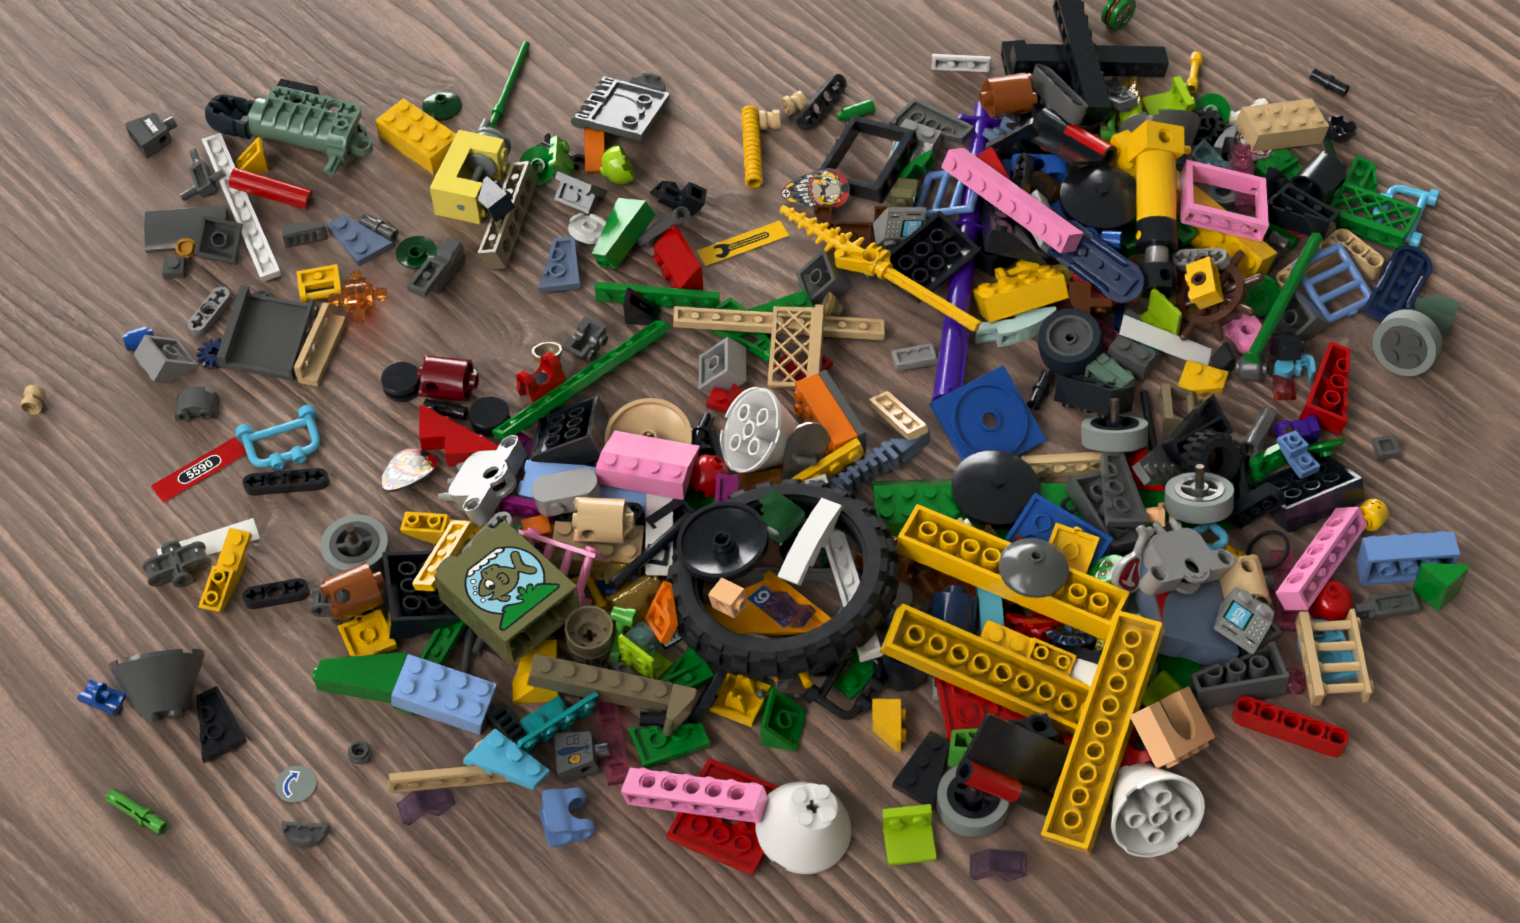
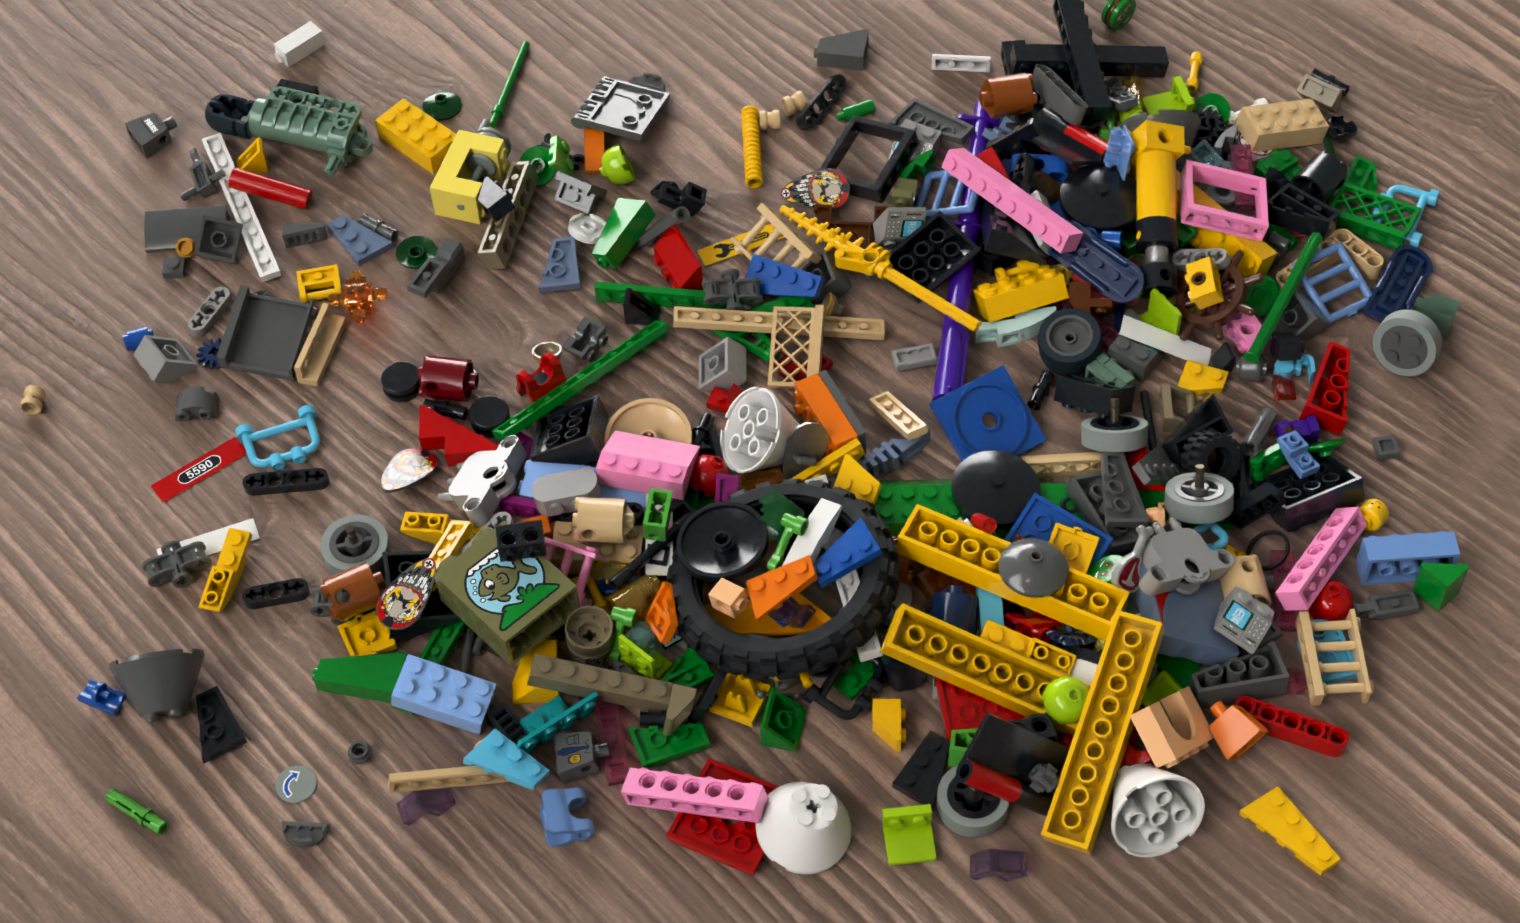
(299, 44): none -> white brick
(407, 596): none -> shield
(520, 538): none -> black brick
(655, 521): none -> bright green torso
(732, 291): none -> dark grey axle
(774, 587): none -> orange wing
(780, 228): none -> tan fence
(783, 279): none -> blue wing
(792, 524): none -> bright green brick
(843, 50): none -> dark grey slope
(847, 554): none -> blue wing
(857, 481): none -> yellow wing
(983, 523): none -> red piece
(1043, 778): none -> dark grey gear
(1065, 699): none -> lime cylinder
(1119, 150): none -> medium blue hinge
(1235, 730): none -> orange torso
(1291, 829): none -> yellow wing
(1321, 92): none -> dark tan tile

